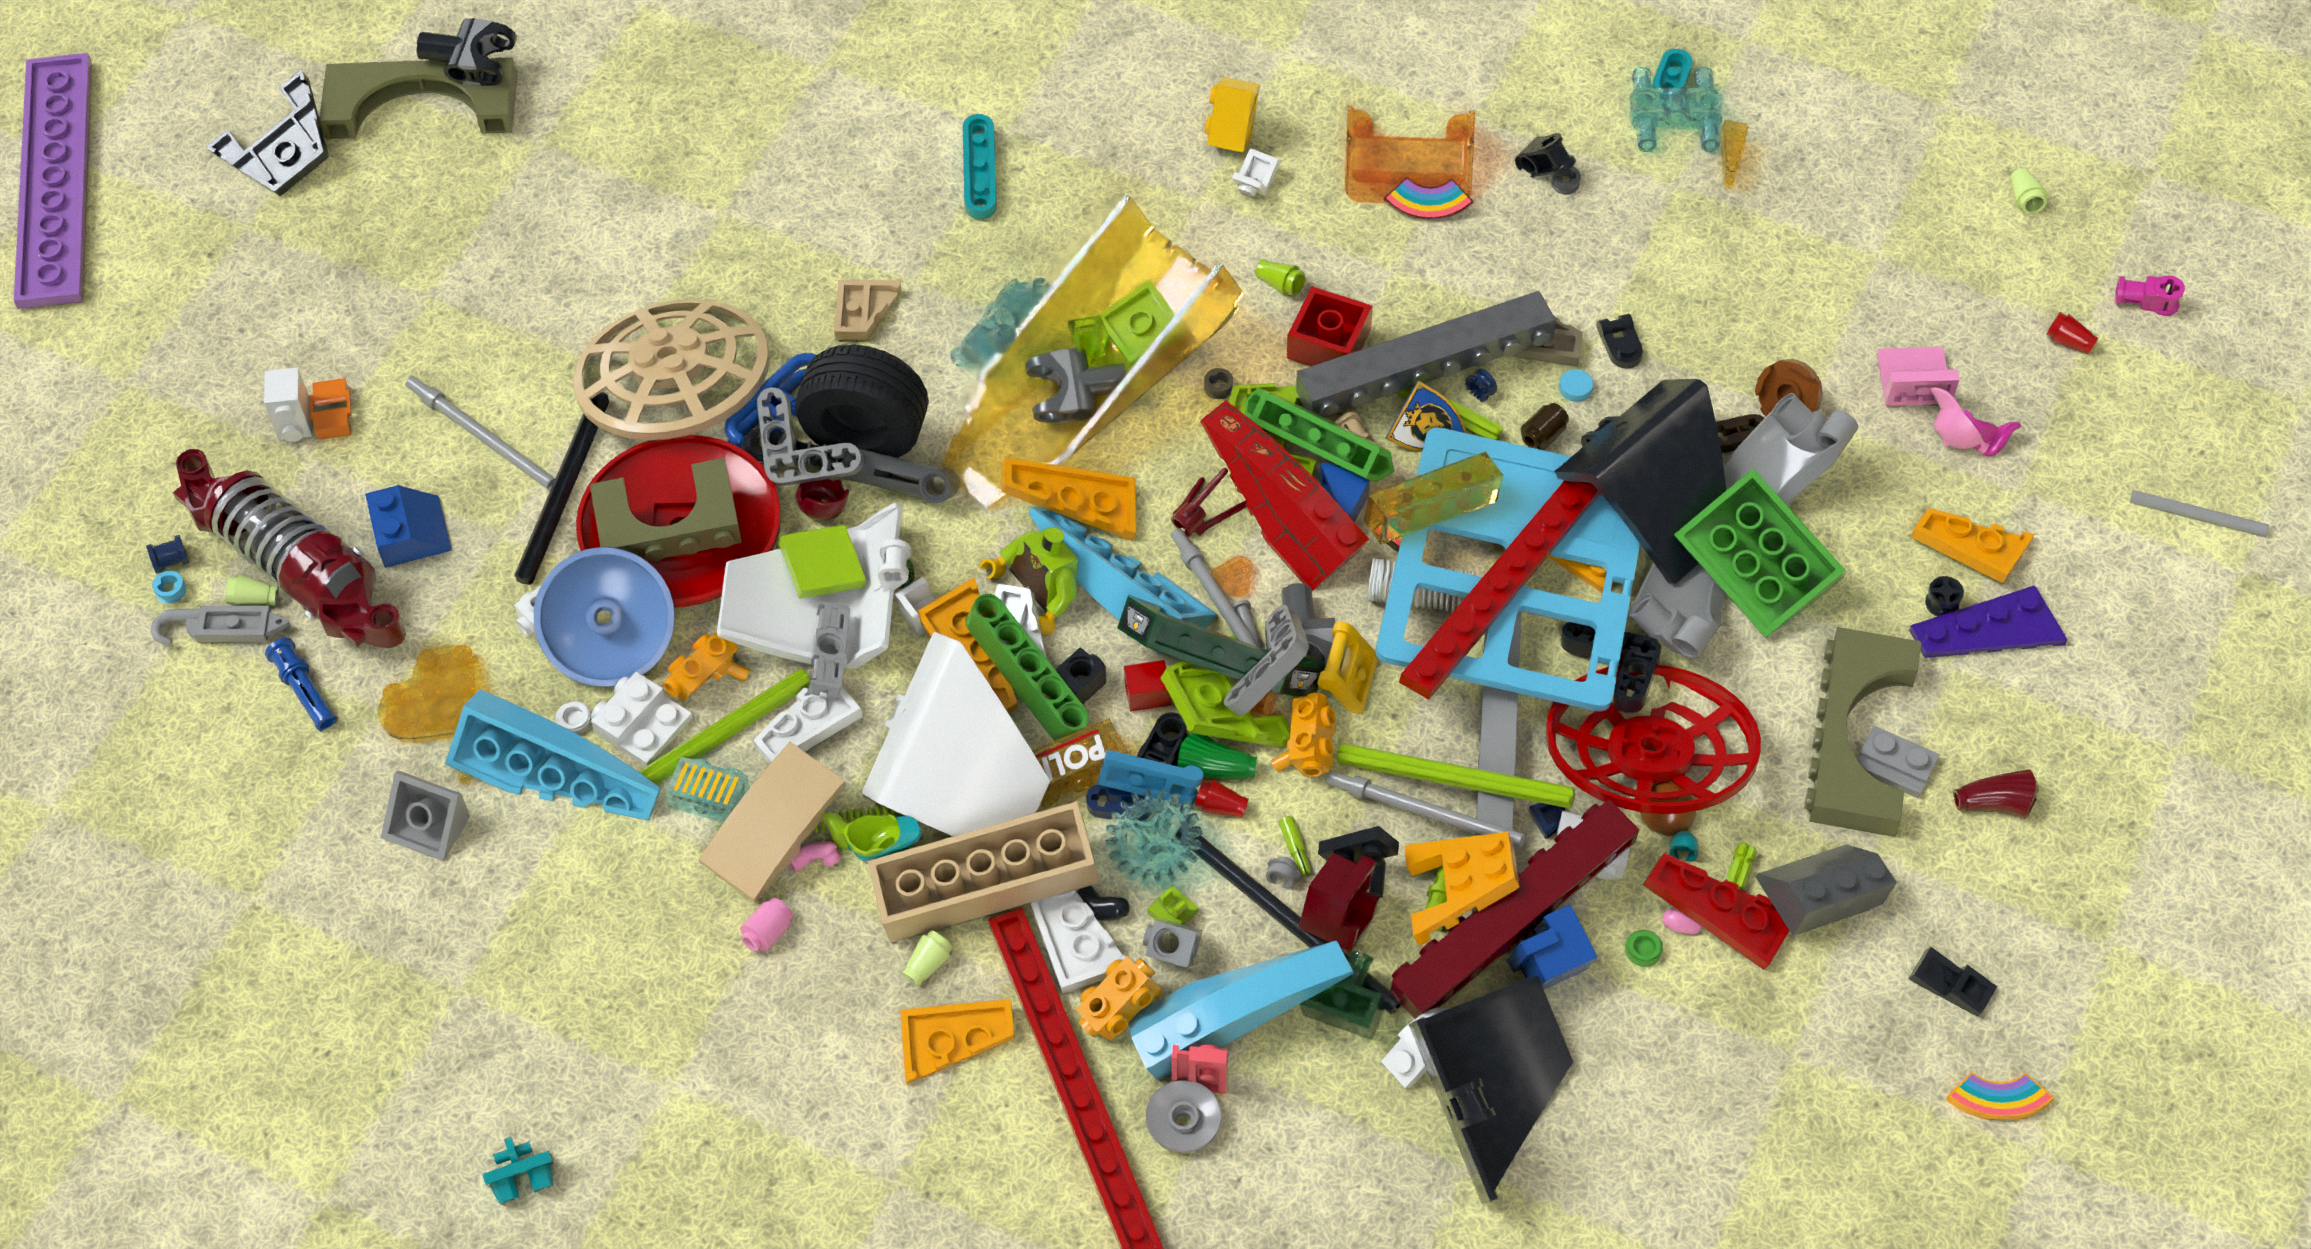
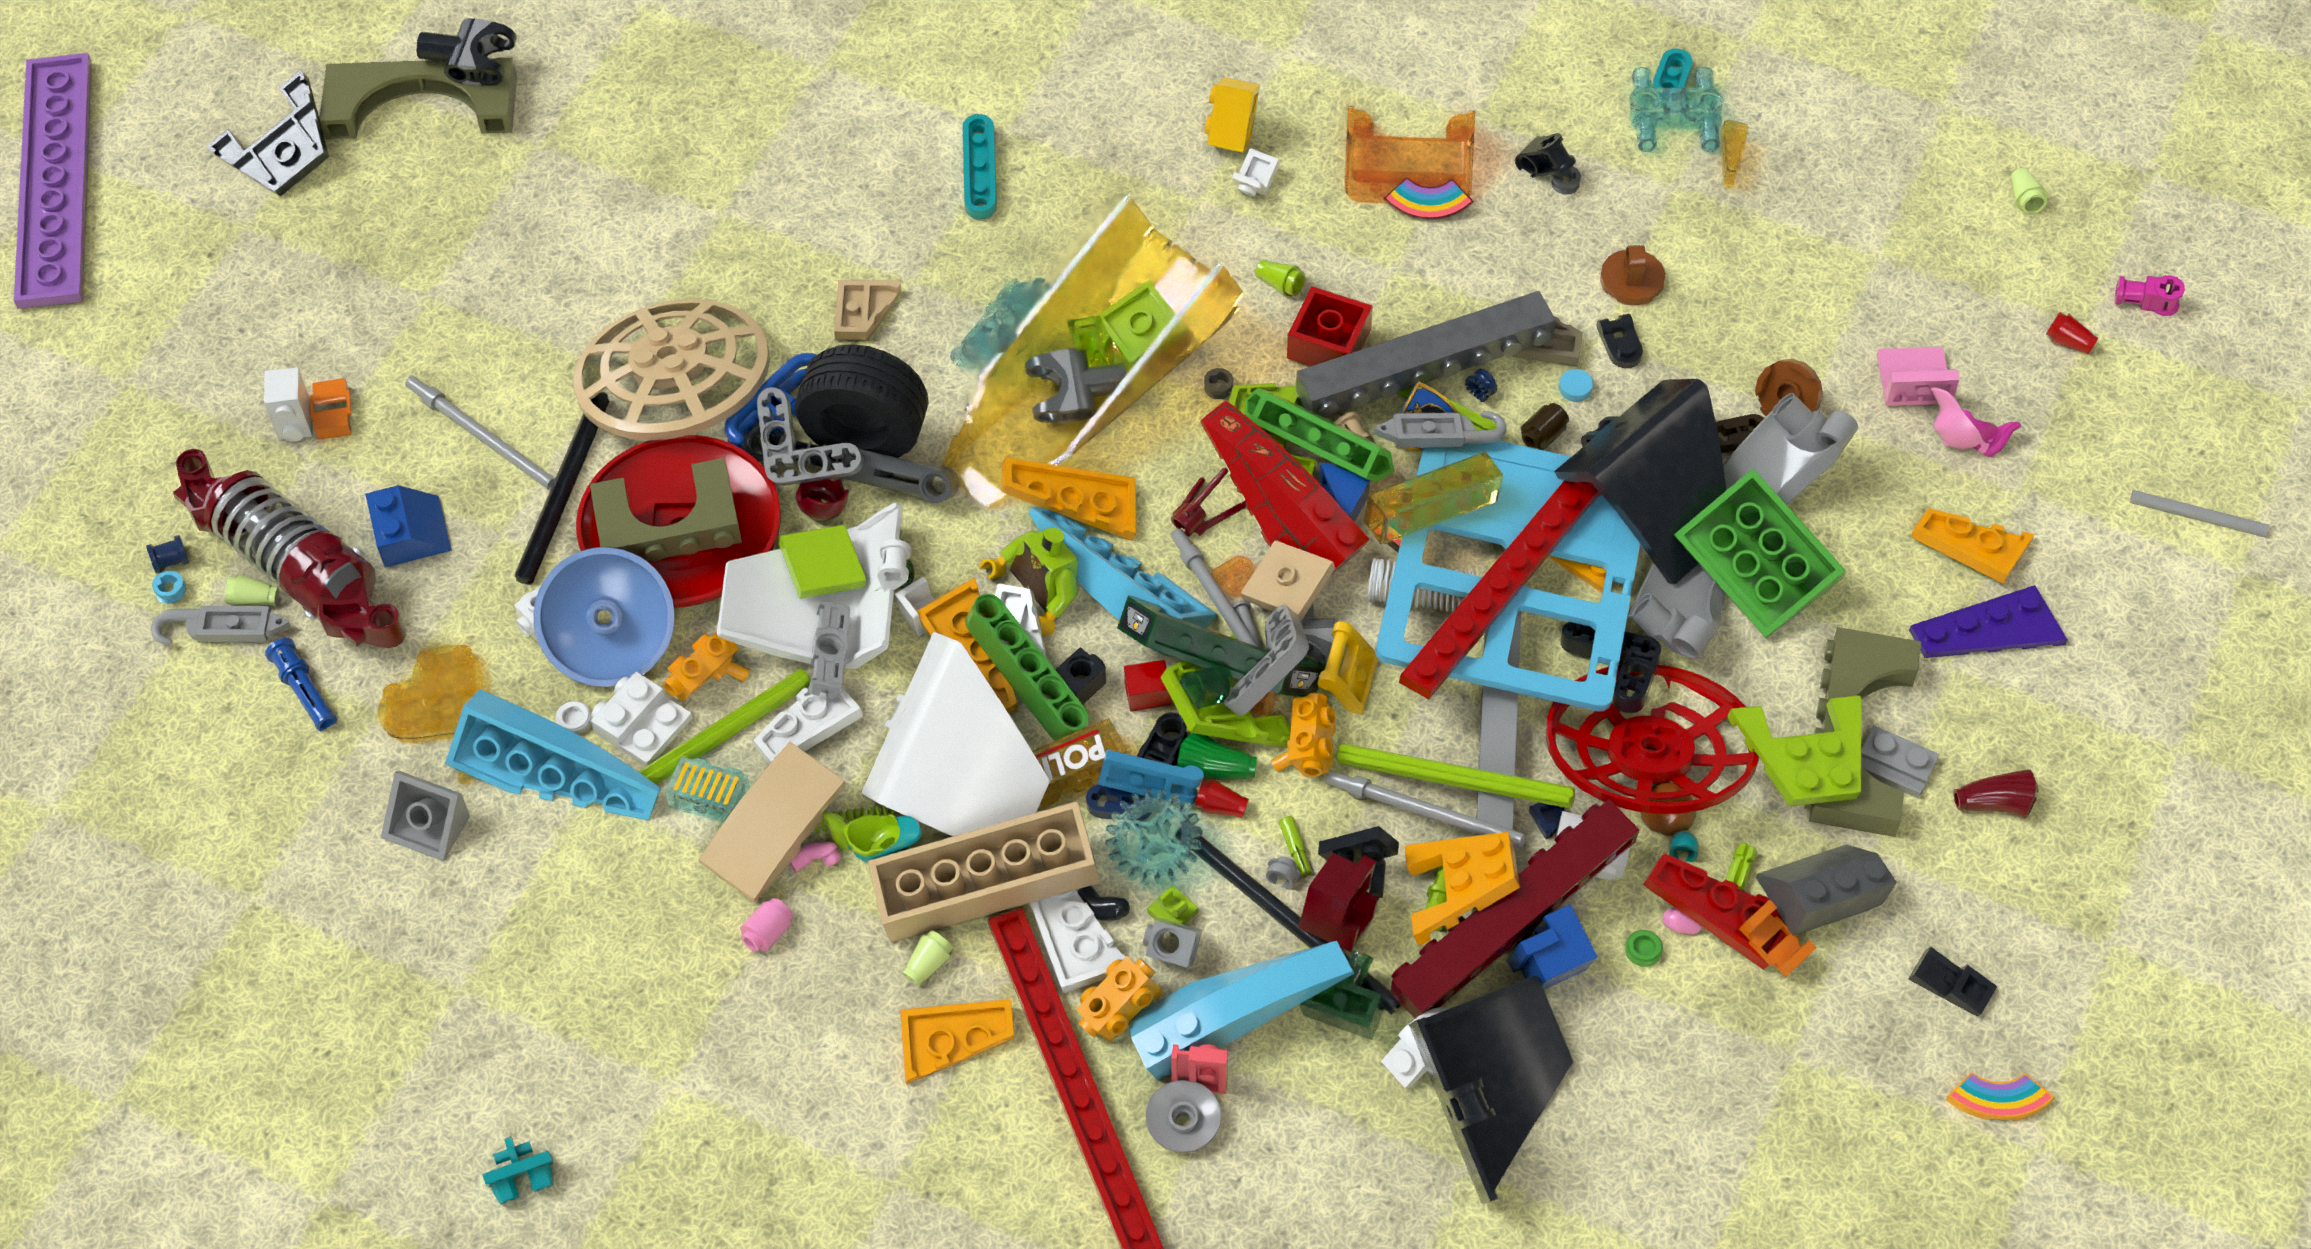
(1206, 686): none -> clear green brick
(1287, 578): none -> tan plate
(1438, 430): none -> light grey plate
(1632, 276): none -> dark orange tile
(1764, 926): none -> orange piece
(1810, 765): none -> lime wing
(1949, 590): black wheel -> none

